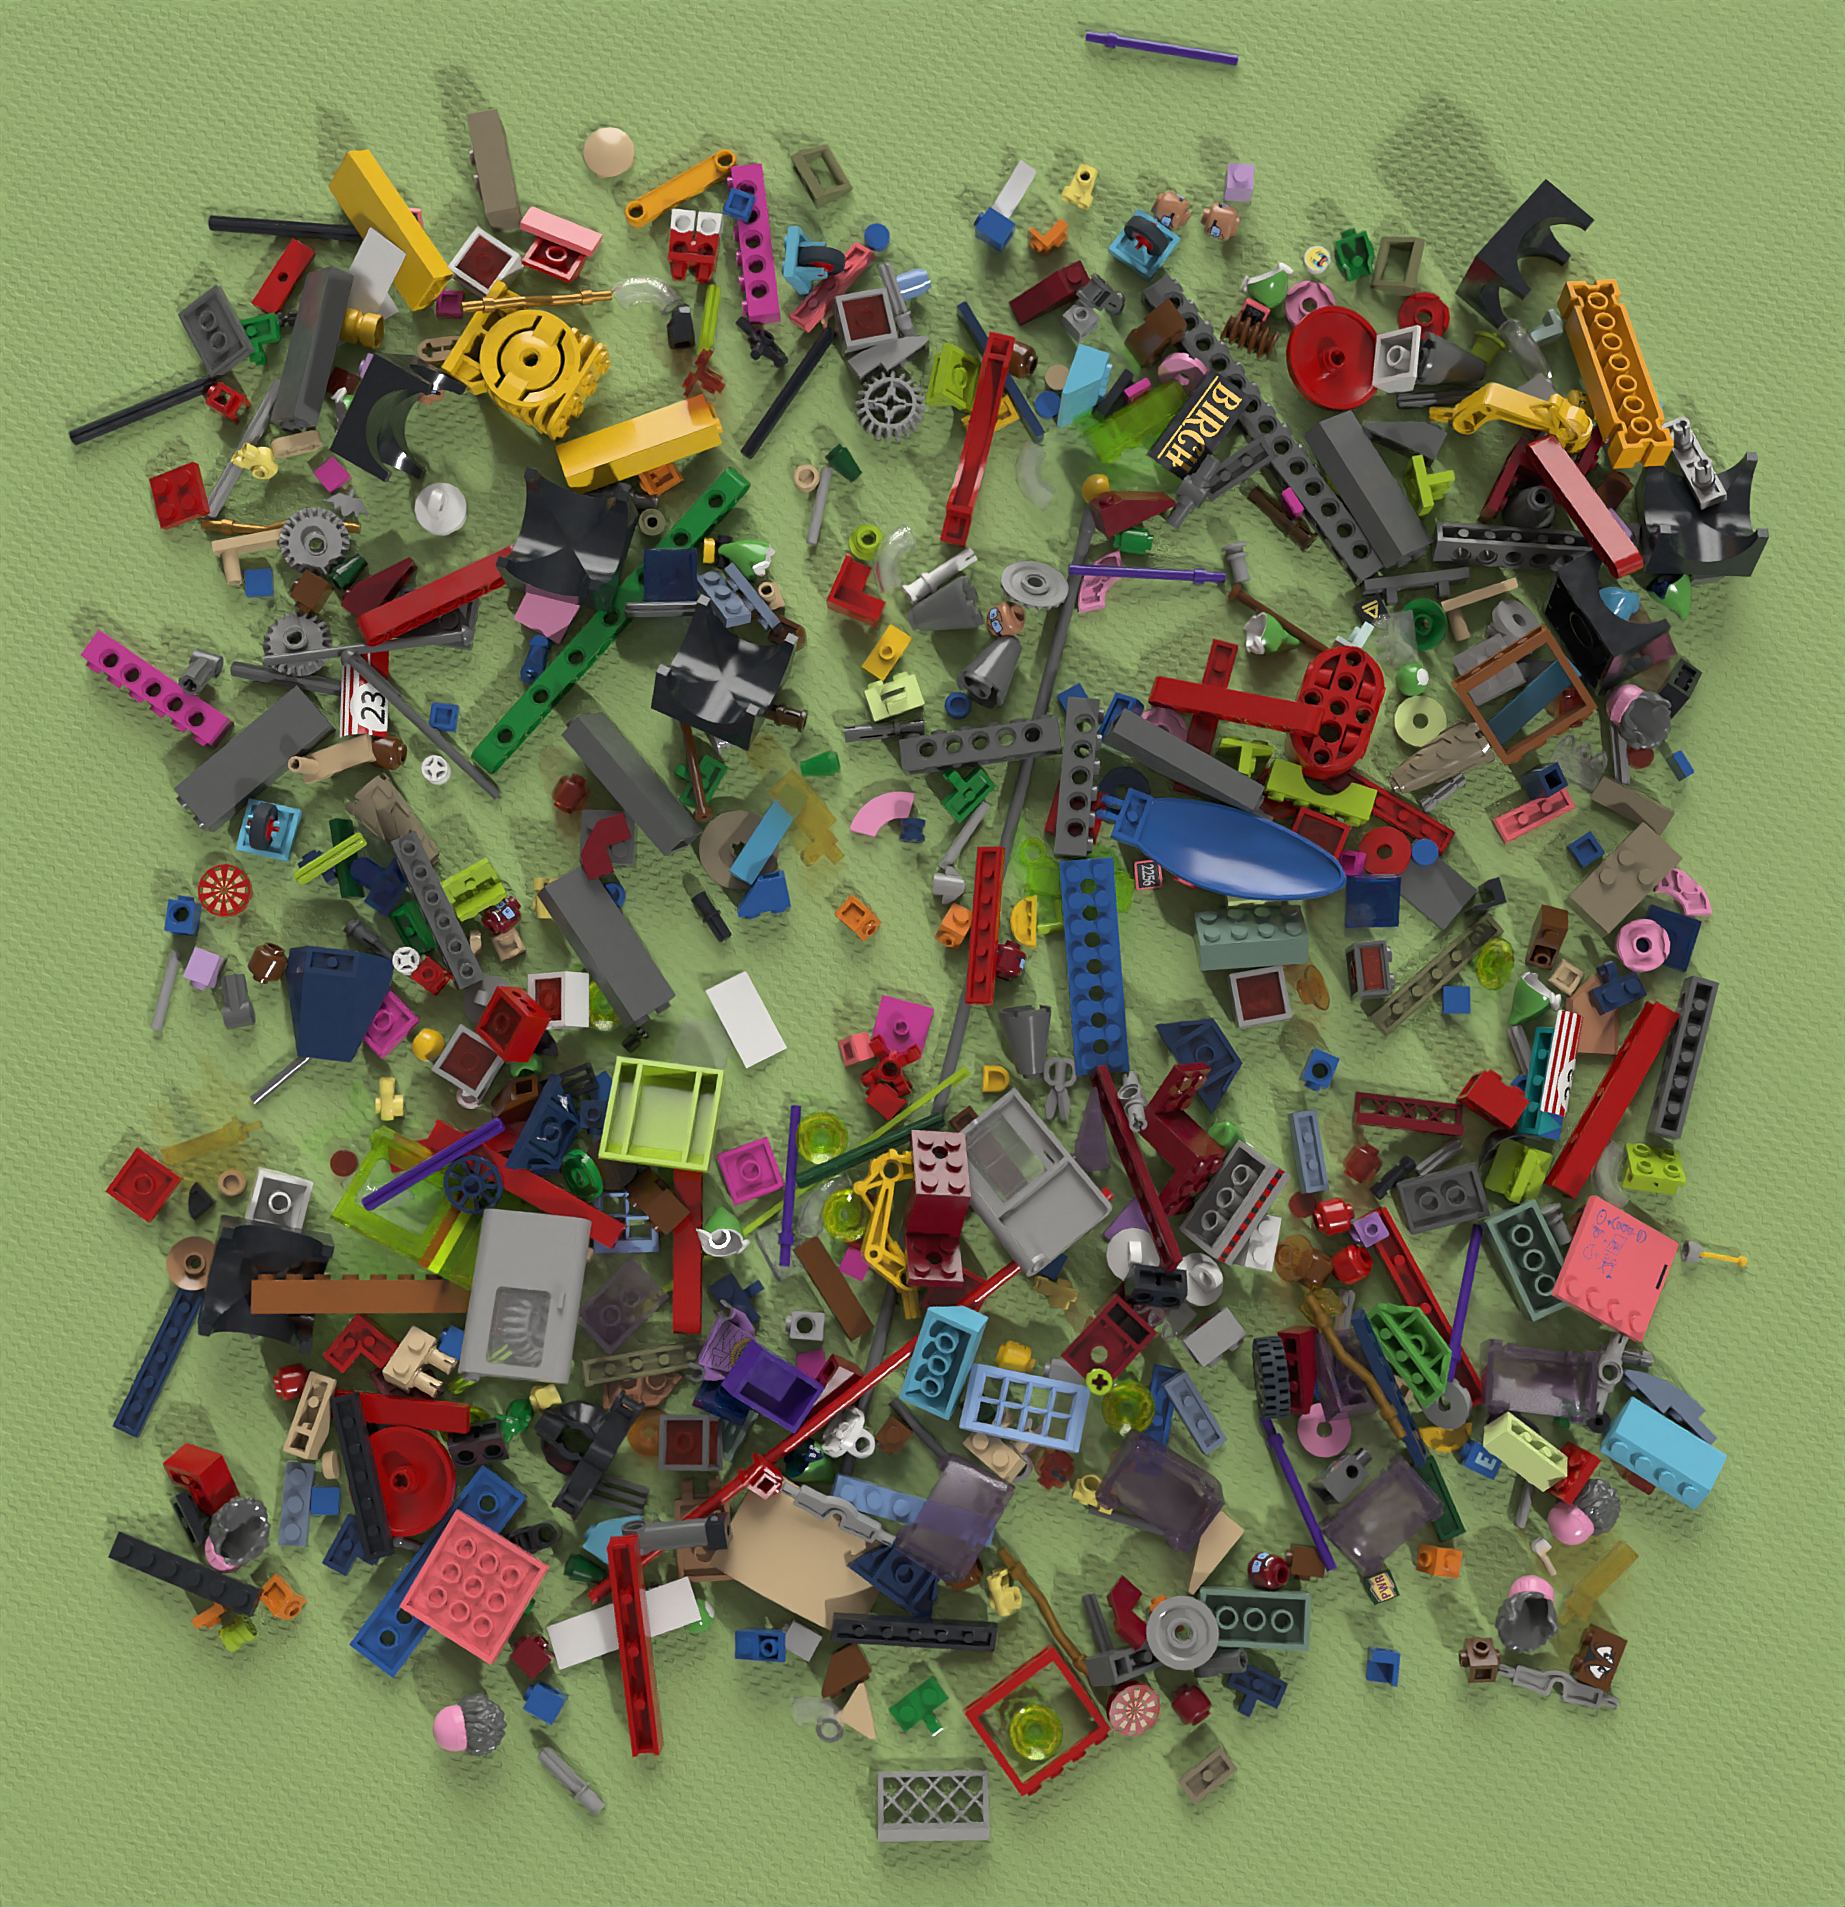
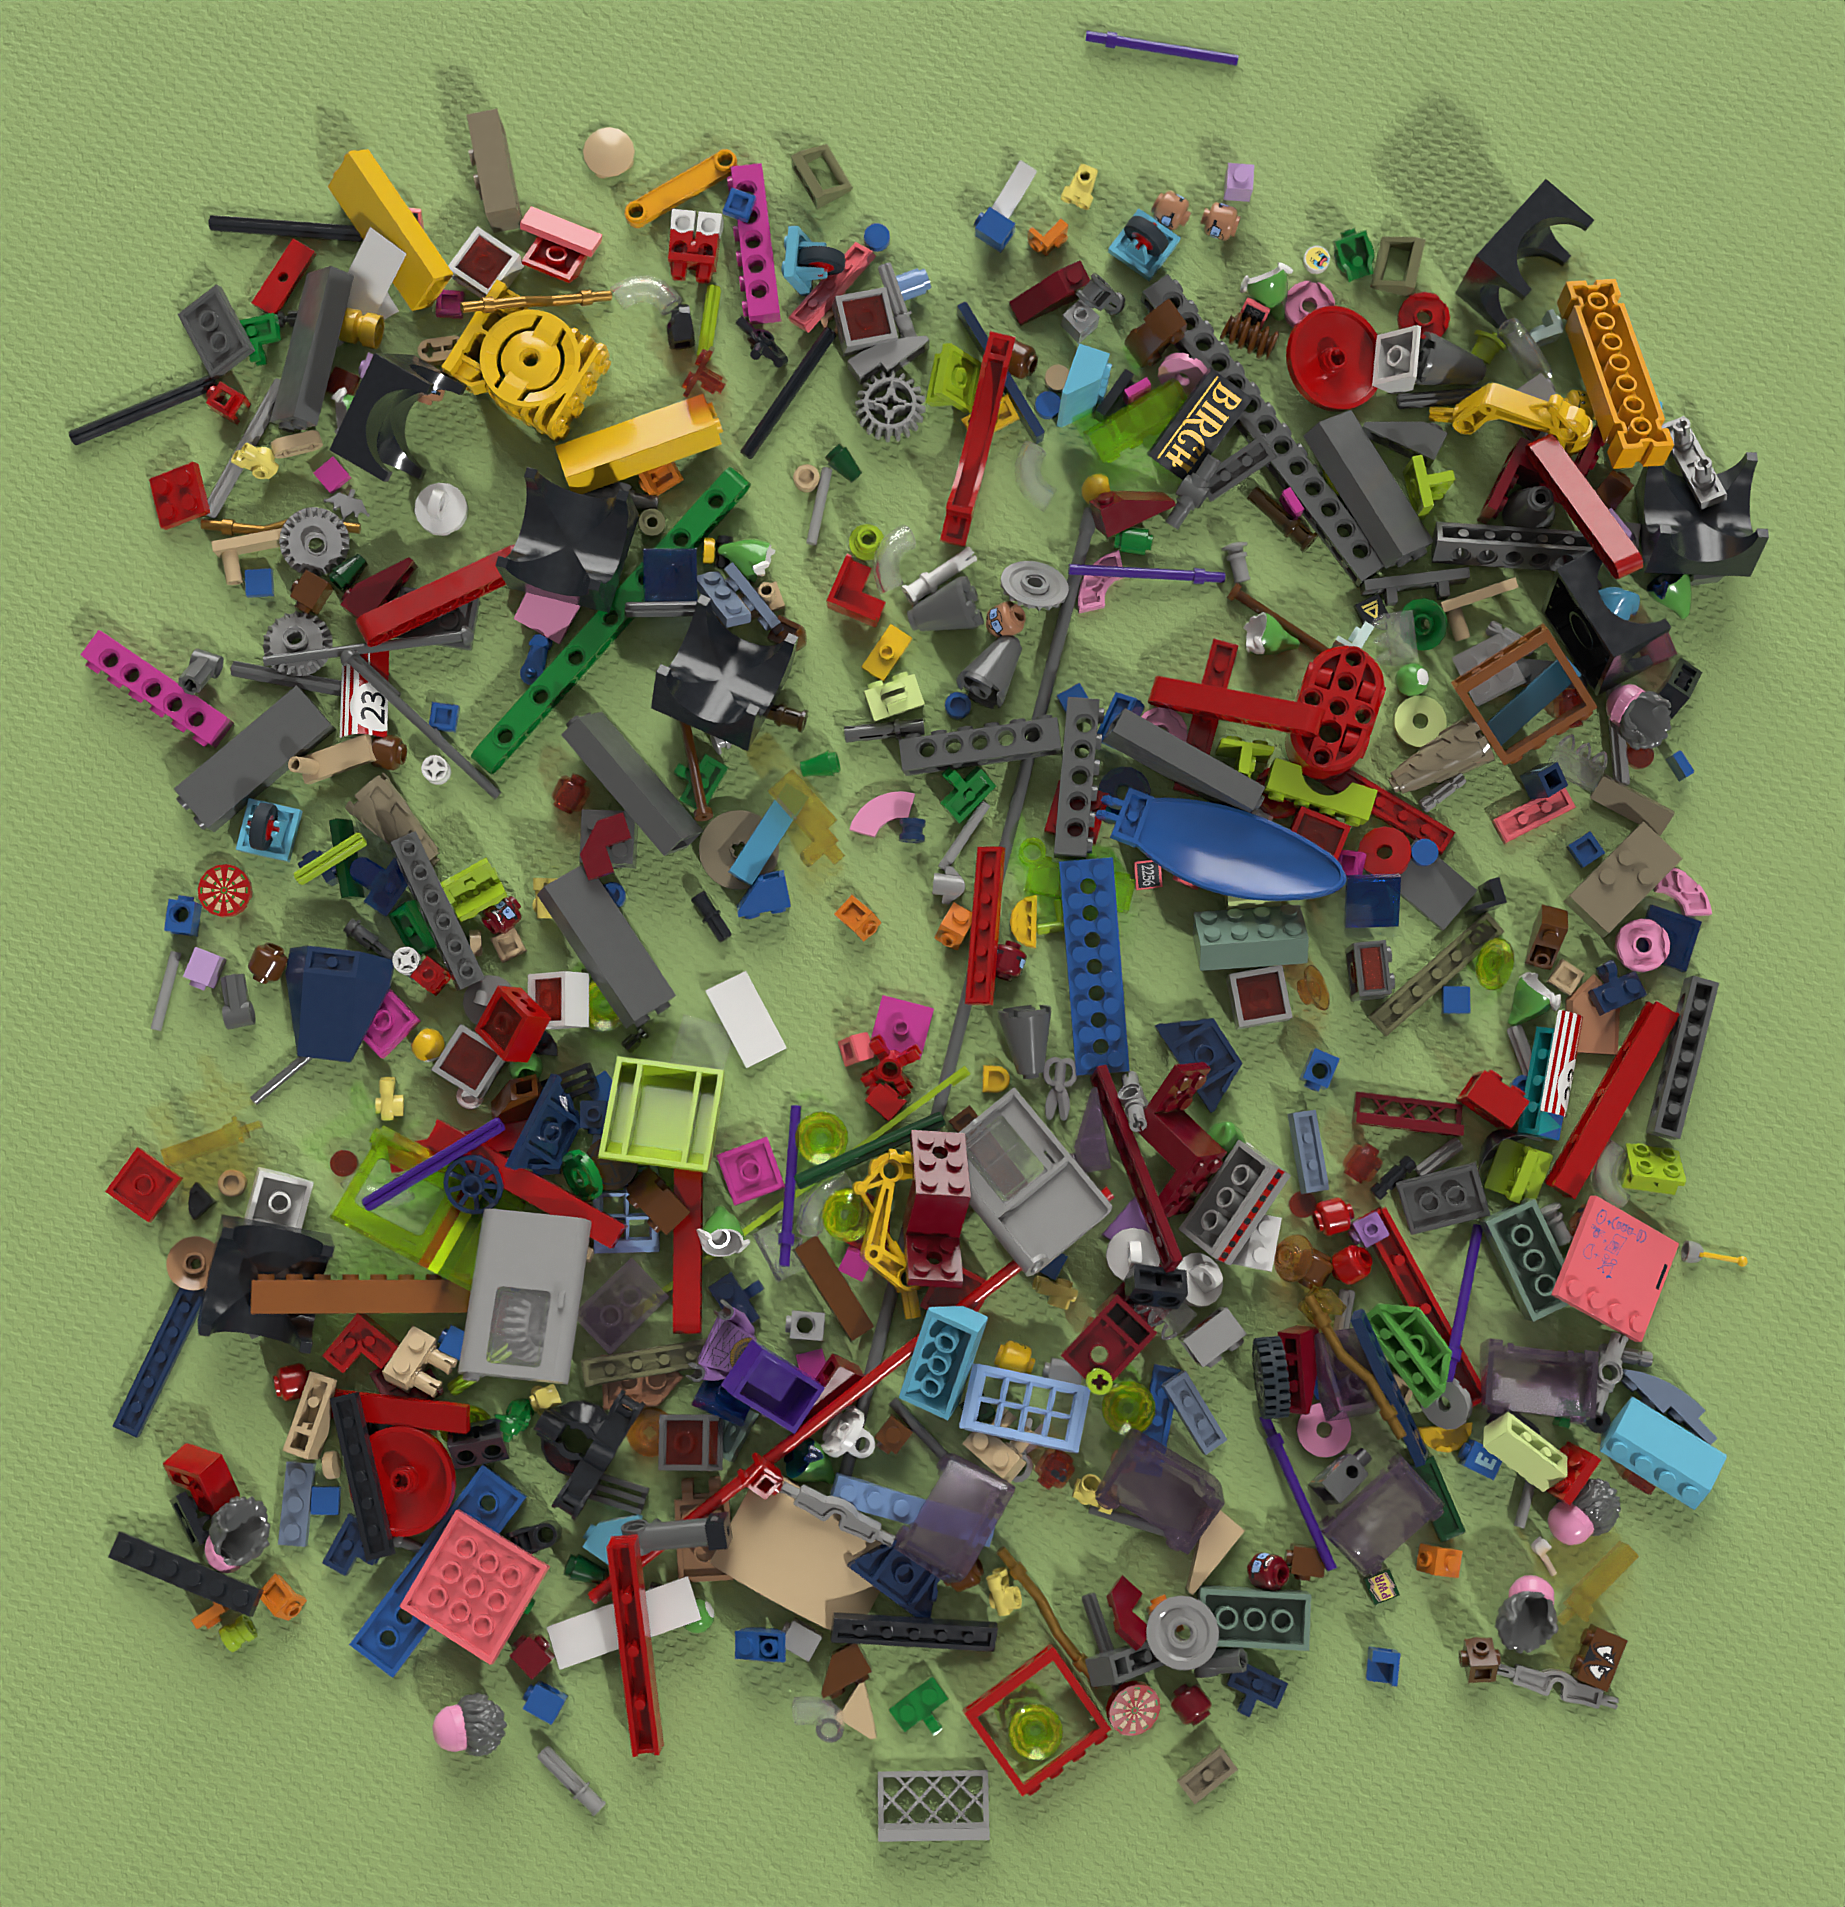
(1513, 619): light grey tile -> none

